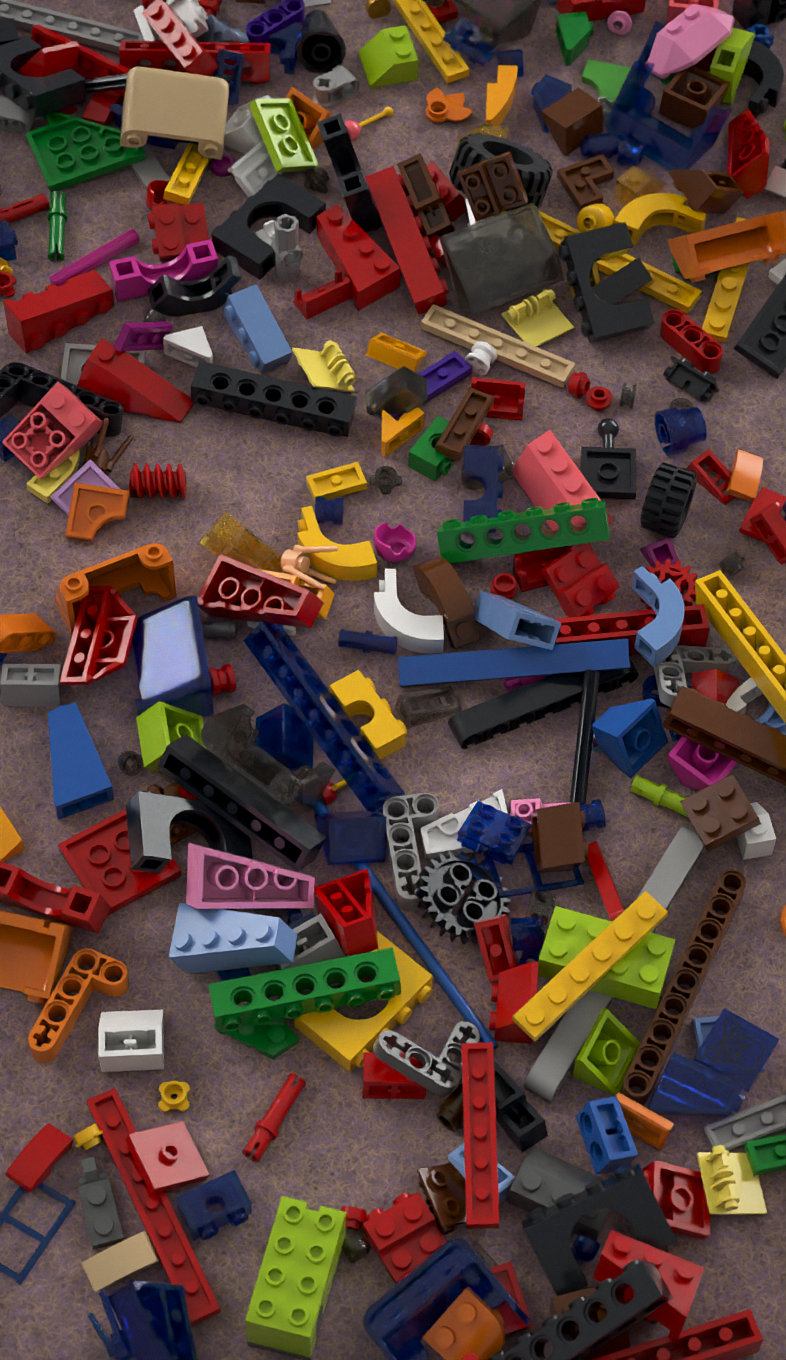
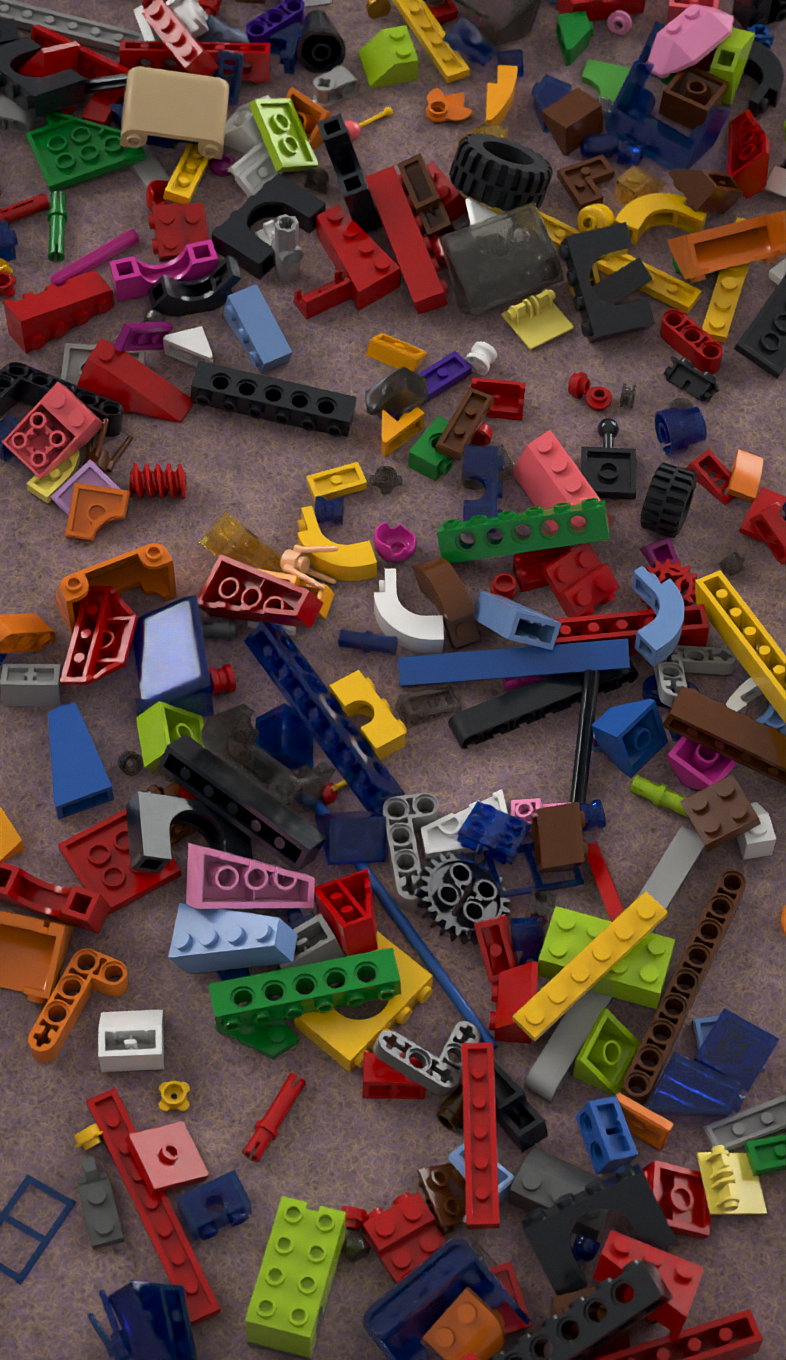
(38, 1157): red slope -> none
(120, 1261): tan slope -> none
(327, 367): light yellow hinge -> none
(492, 186): reddish brown slope -> none
(509, 349): tan plate -> none
(715, 684): red slope -> none

